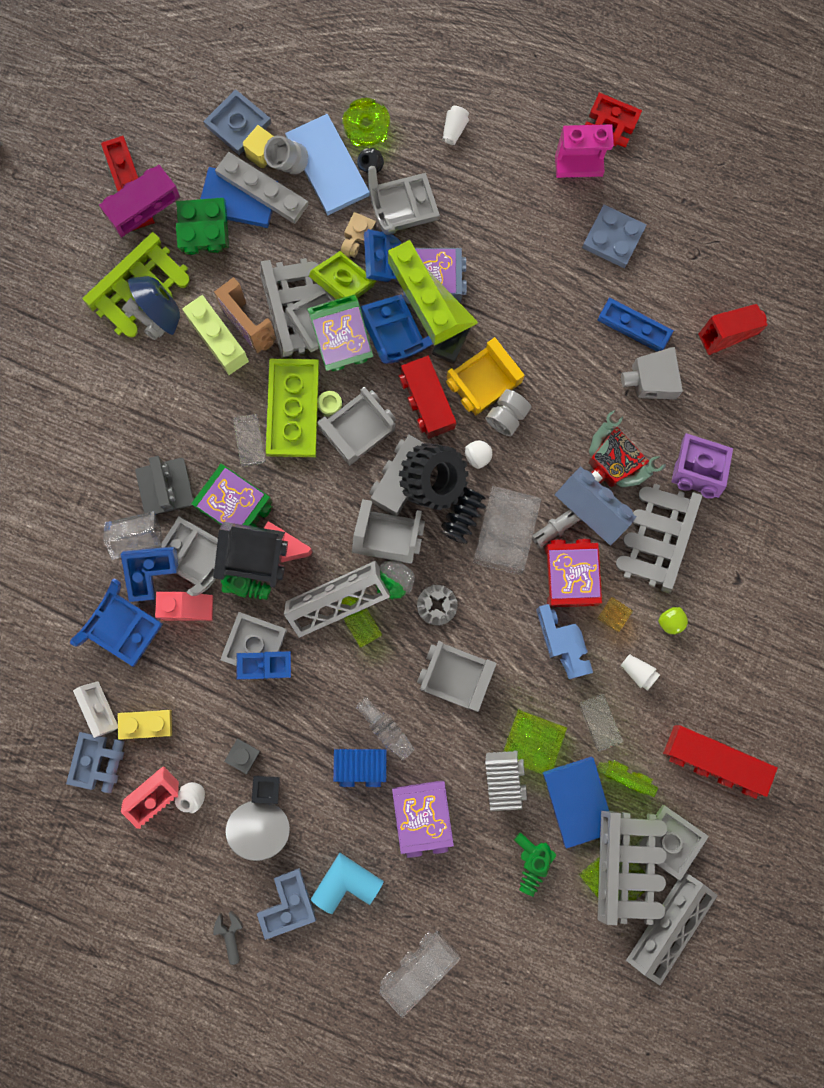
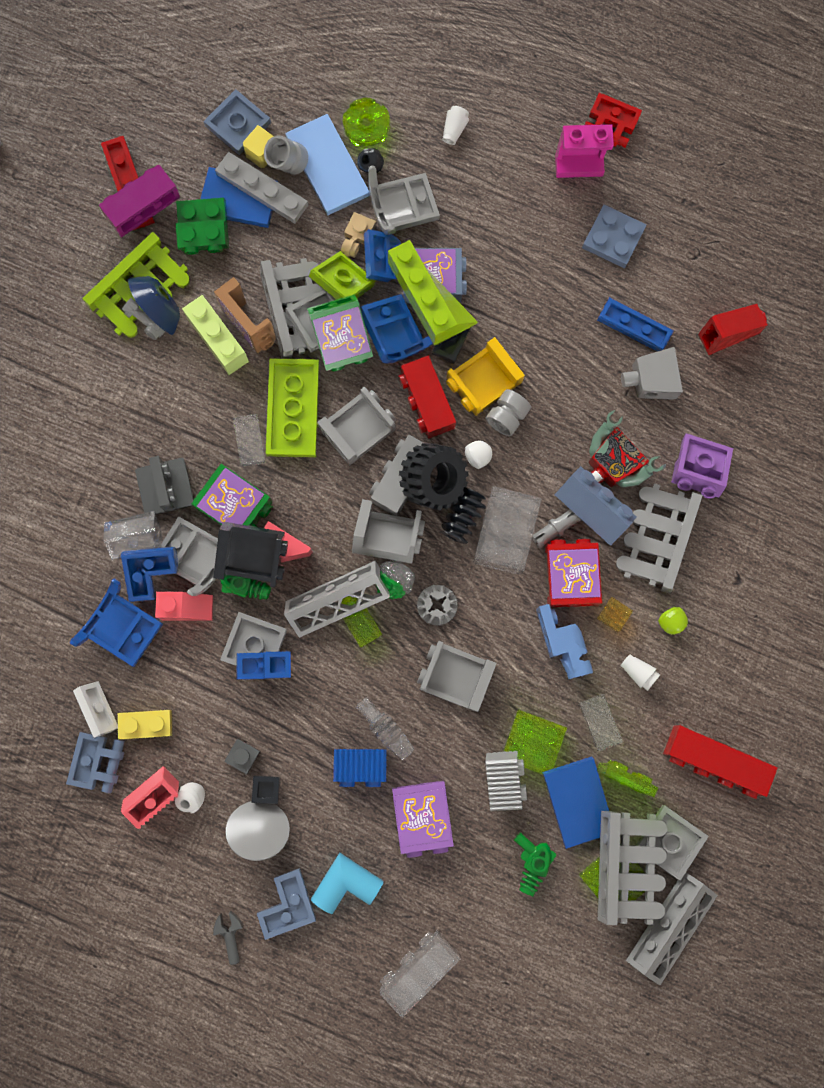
(329, 403): yellowish green tile -> none

